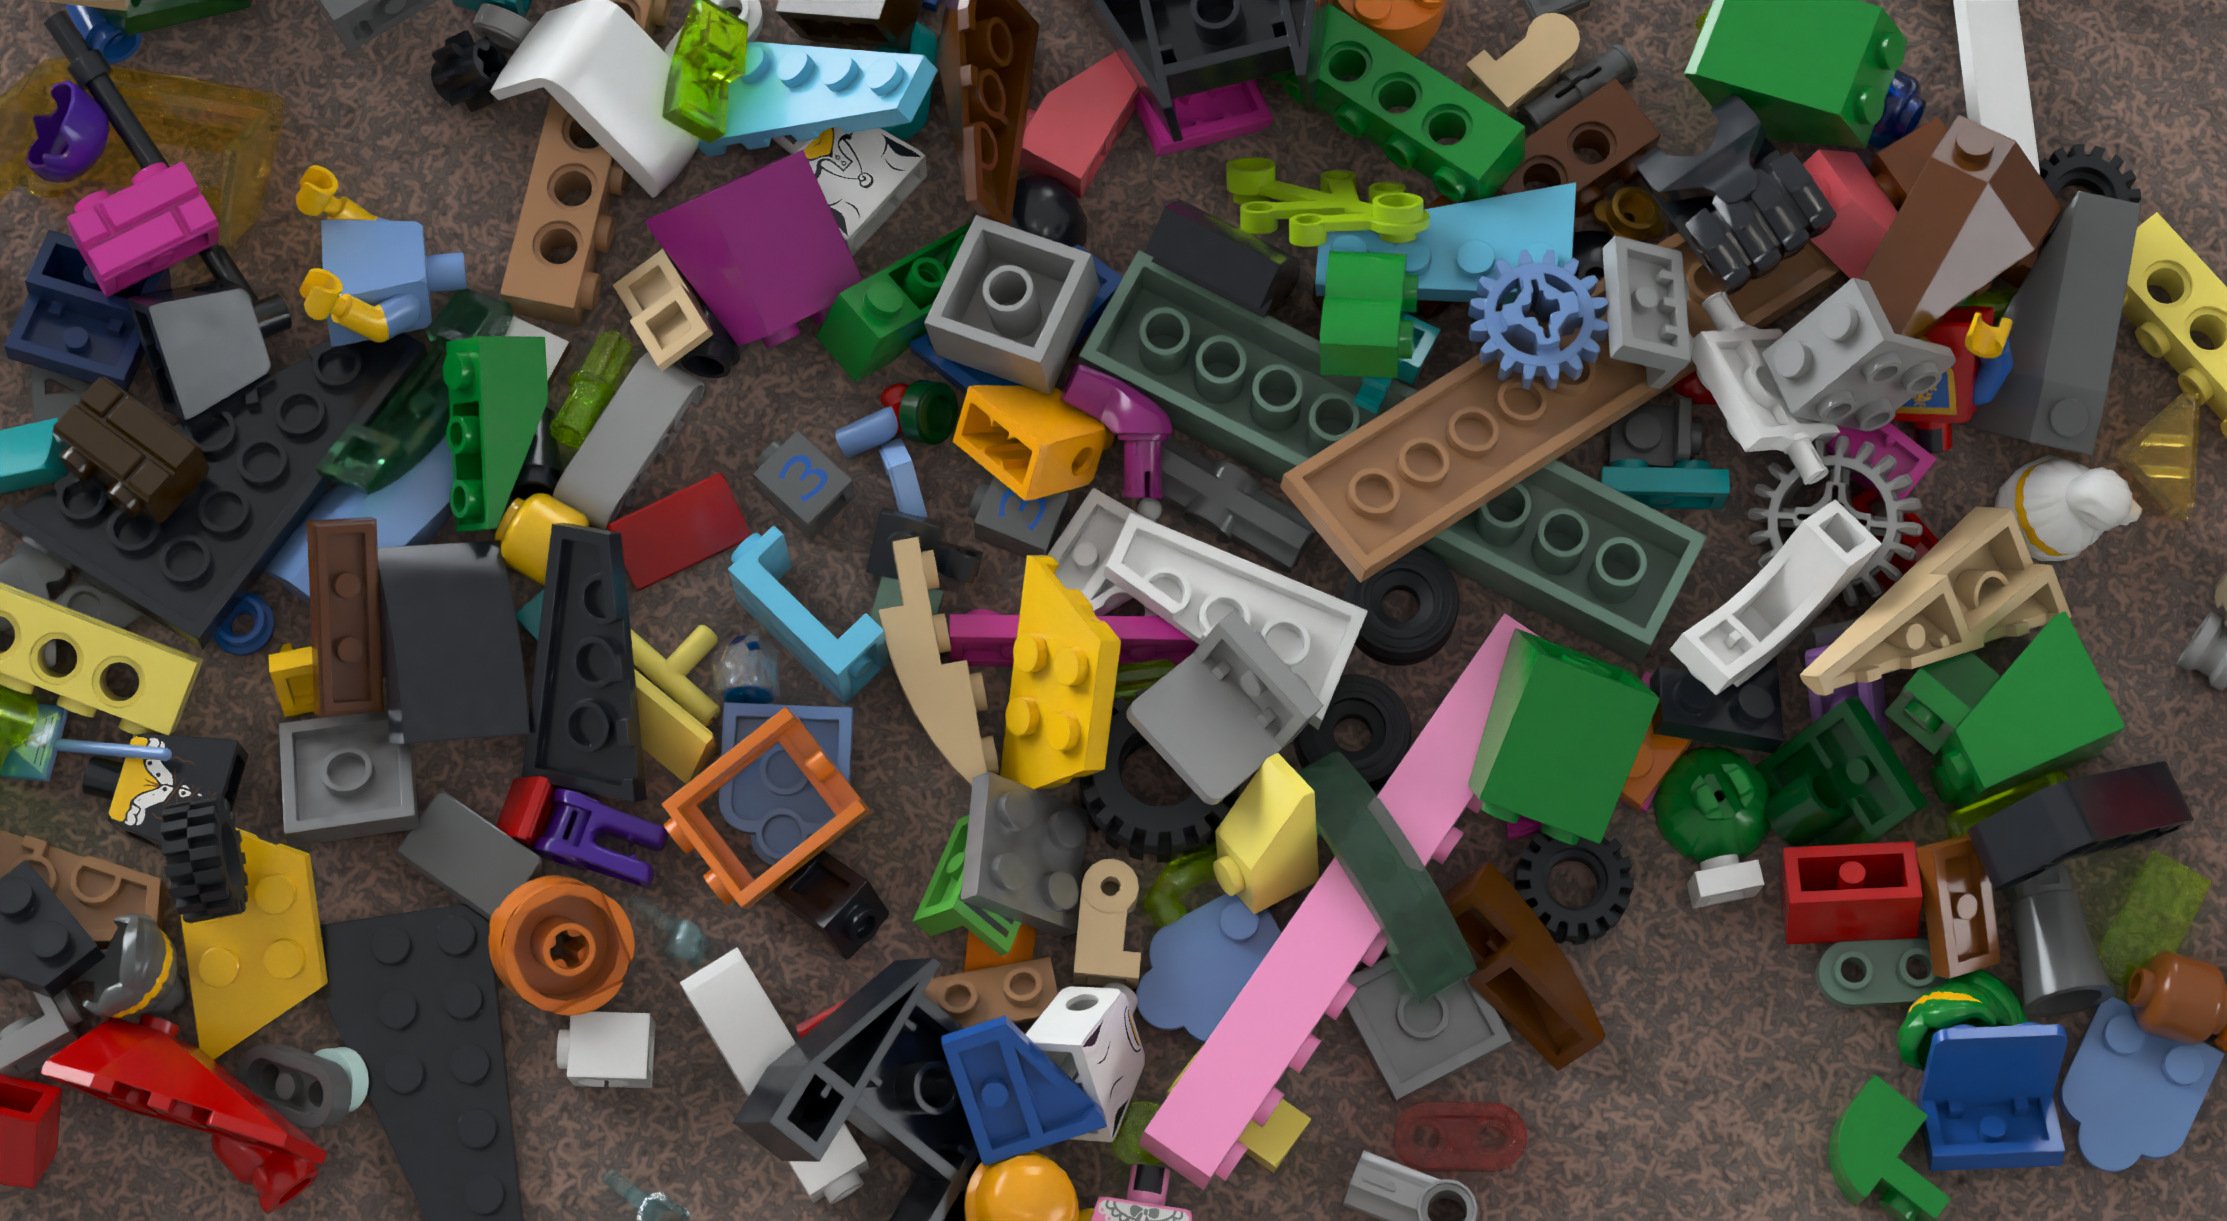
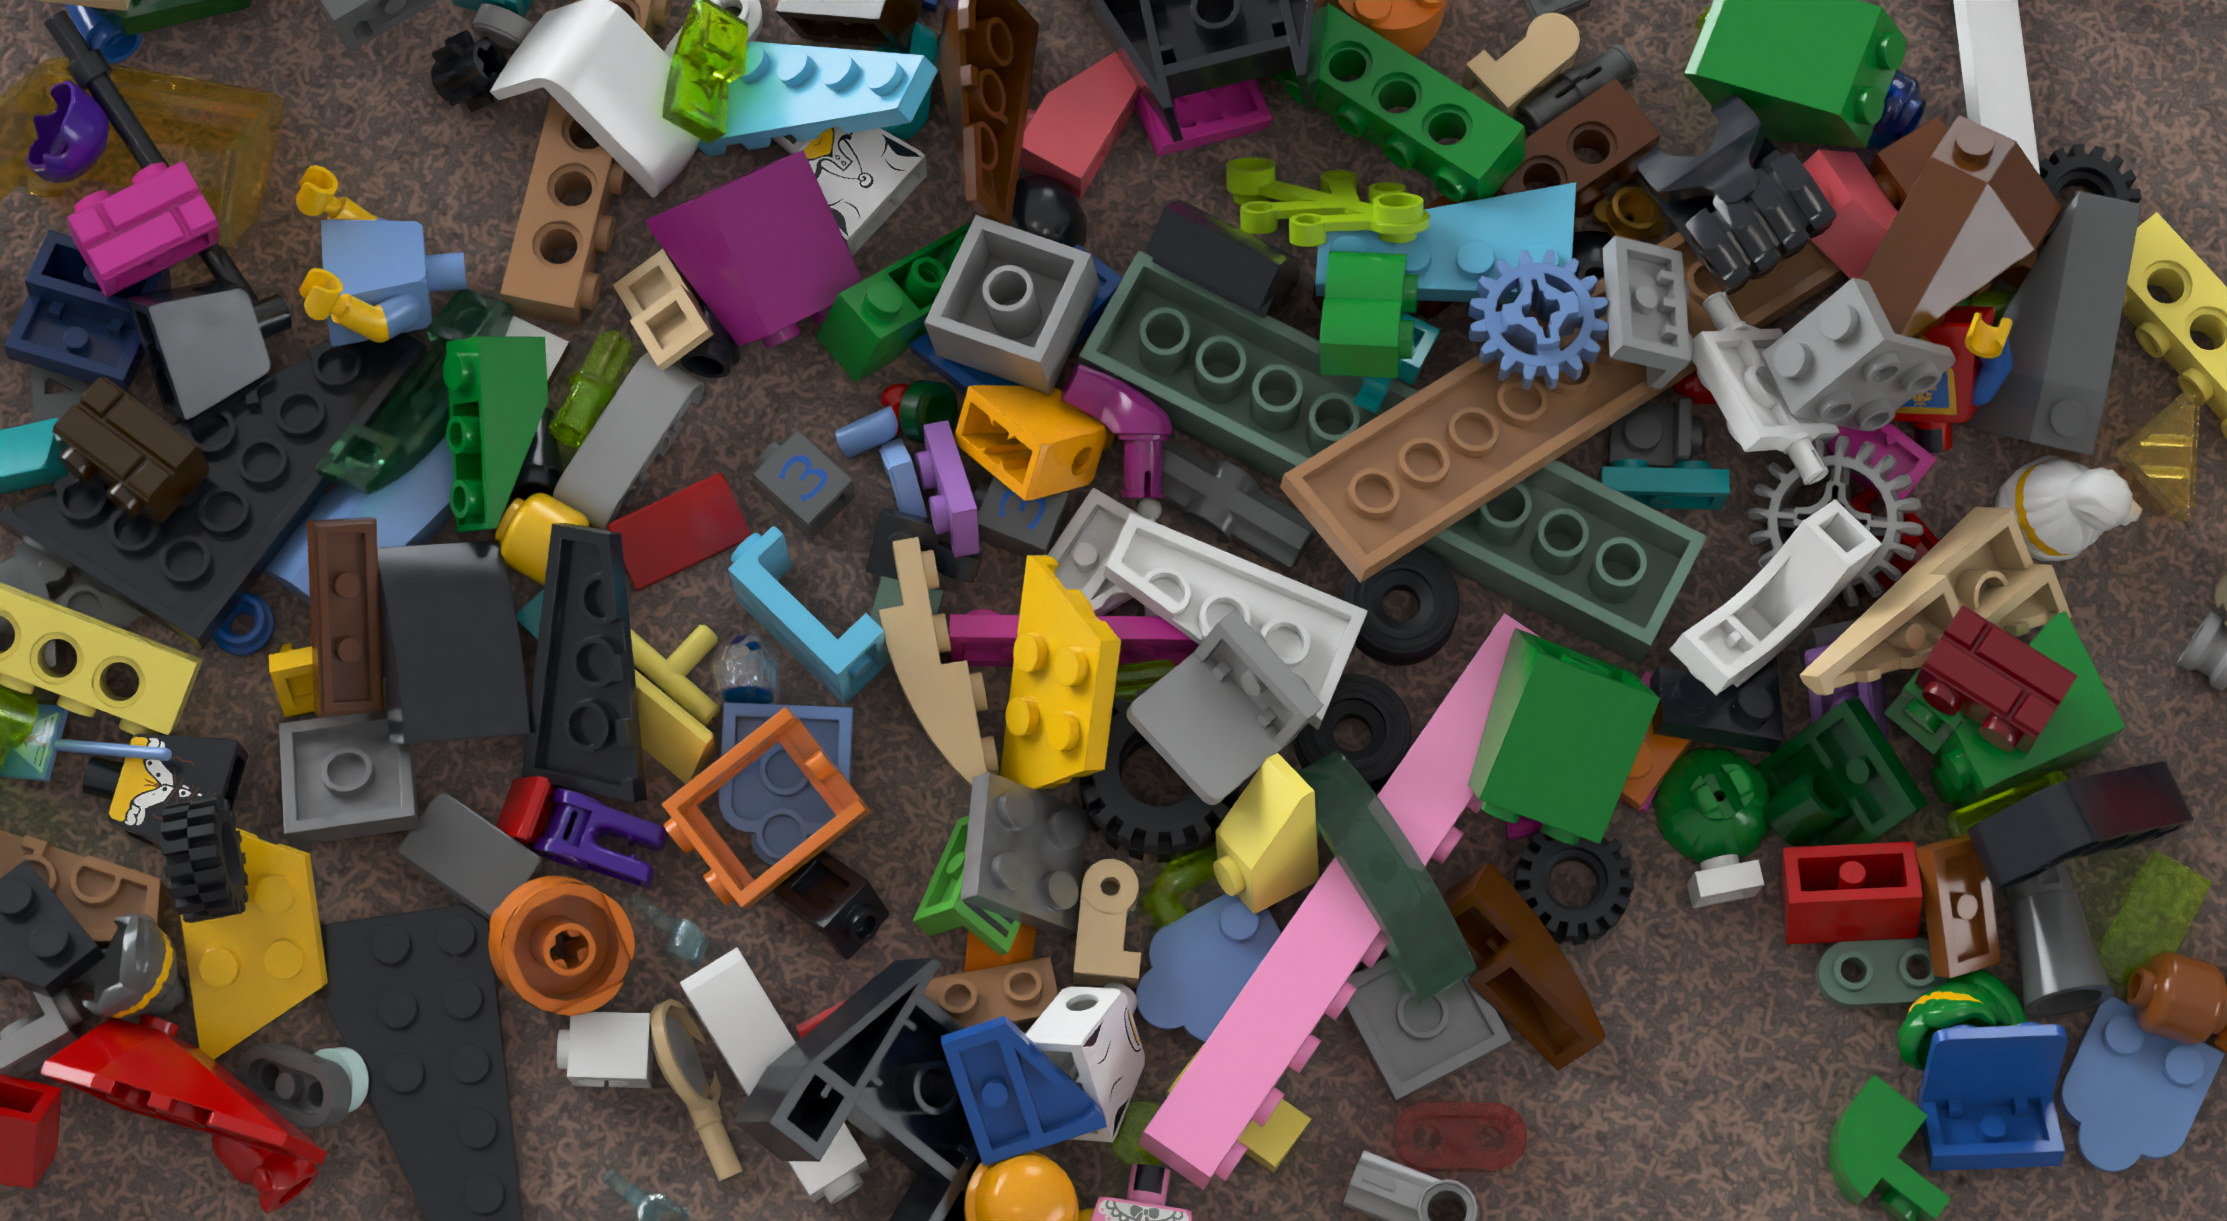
(680, 1064): none -> tan piece
(953, 504): none -> medium lavender plate
(1993, 681): none -> dark red brick

